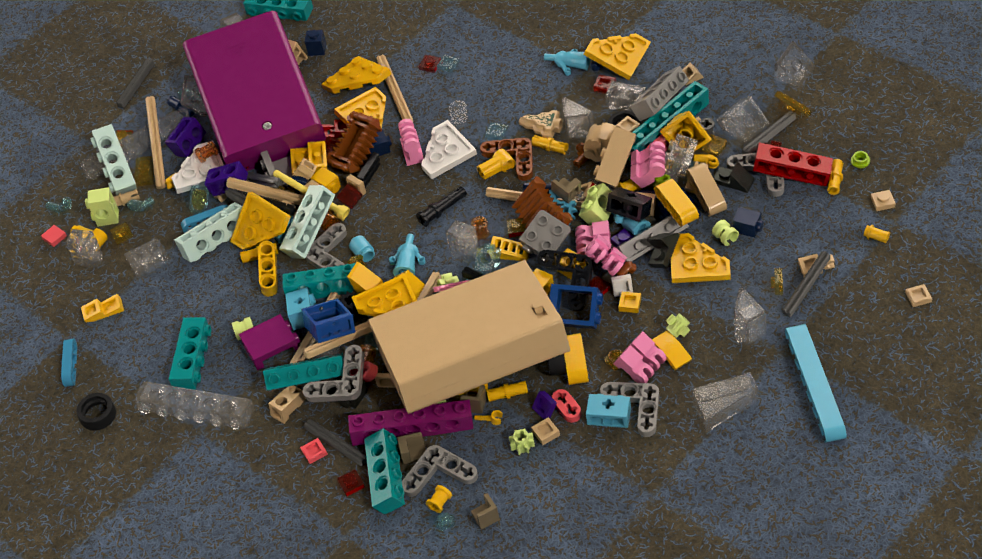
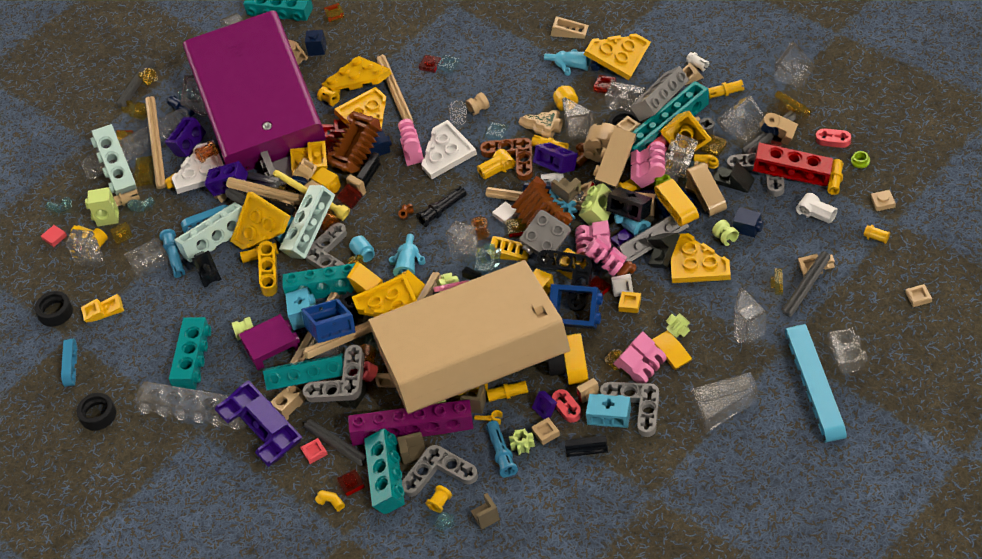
(57, 318): none -> black tyre
(136, 111): none -> clear yellow plate
(151, 76): none -> clear yellow plate
(171, 249): none -> dark azure pin
(198, 199): rock -> none
(206, 268): none -> black hips
(263, 419): none -> dark purple bracket
(331, 94): none -> yellow bush
(331, 497): none -> yellow arm
(334, 12): none -> clear yellow plate
(405, 210): none -> dark orange arm
(479, 103): none -> tan wheel
(503, 455): none -> dark azure pin
(504, 212): none -> white tile
(551, 176): none -> white pin
(555, 157): none -> dark purple brick
(561, 26): none -> tan slope
(564, 91): none -> yellow head
(586, 446): none -> black tile
(587, 388): none -> tan plate
(697, 61): none -> white pin
(726, 89): none -> yellow pin
(778, 126): none -> tan leg
(812, 206): none -> white piece
(833, 138): none -> coral beam
(847, 351): none -> clear brick

